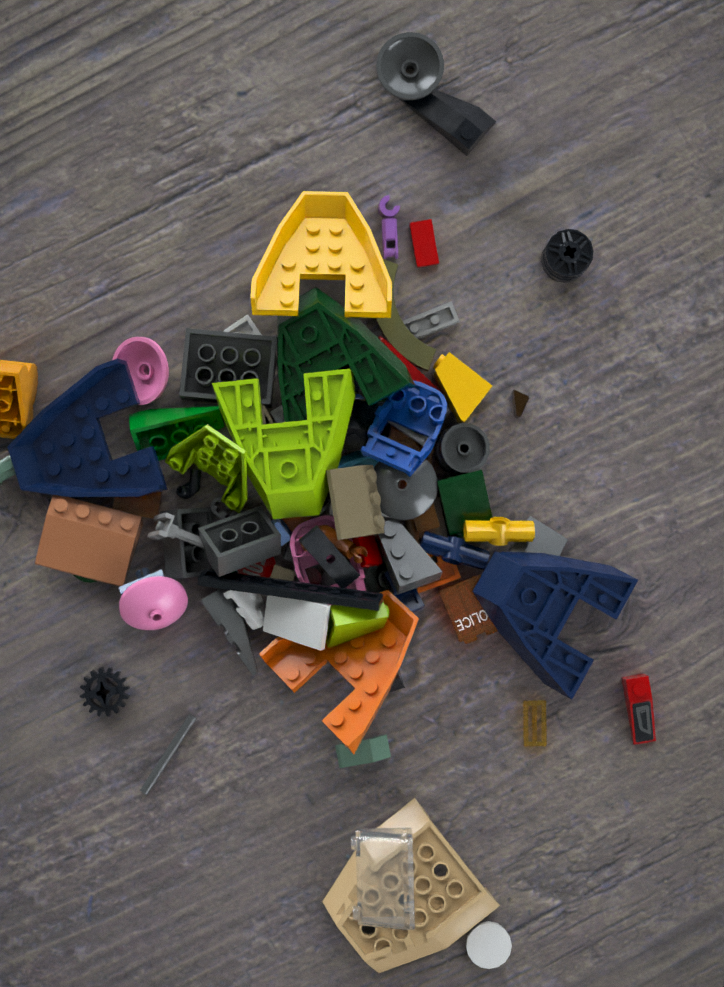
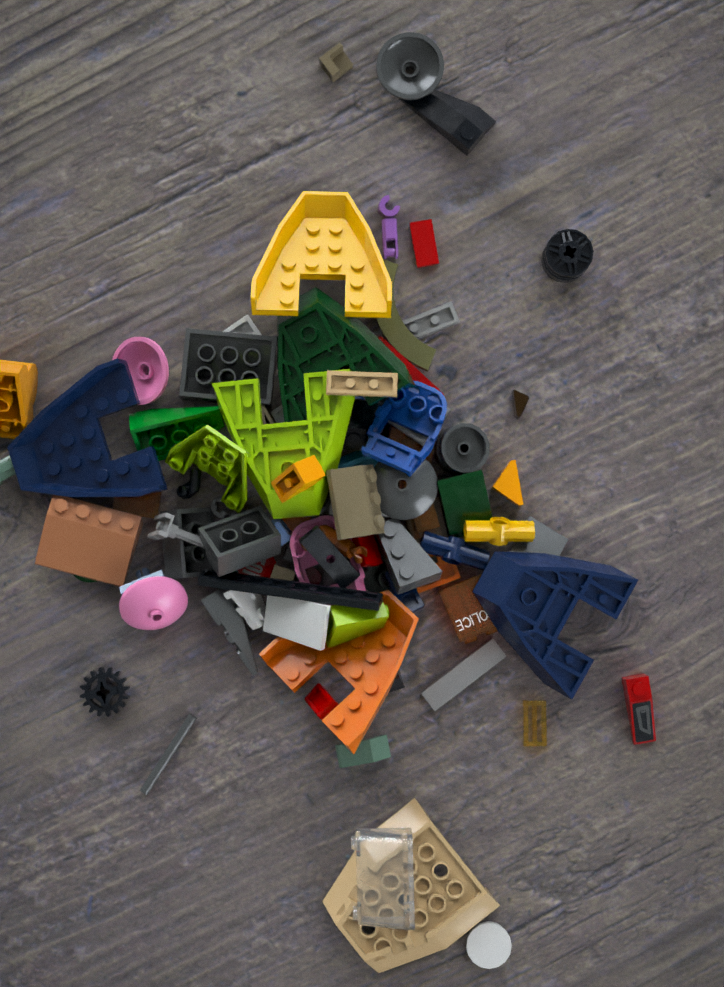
(298, 478): none -> light orange slope
(321, 701): none -> red tile
(335, 62): none -> dark tan panel
(362, 383): none -> tan tile
(460, 385): yellow slope -> none
(463, 674): none -> light grey tile
(508, 484): none -> light orange slope

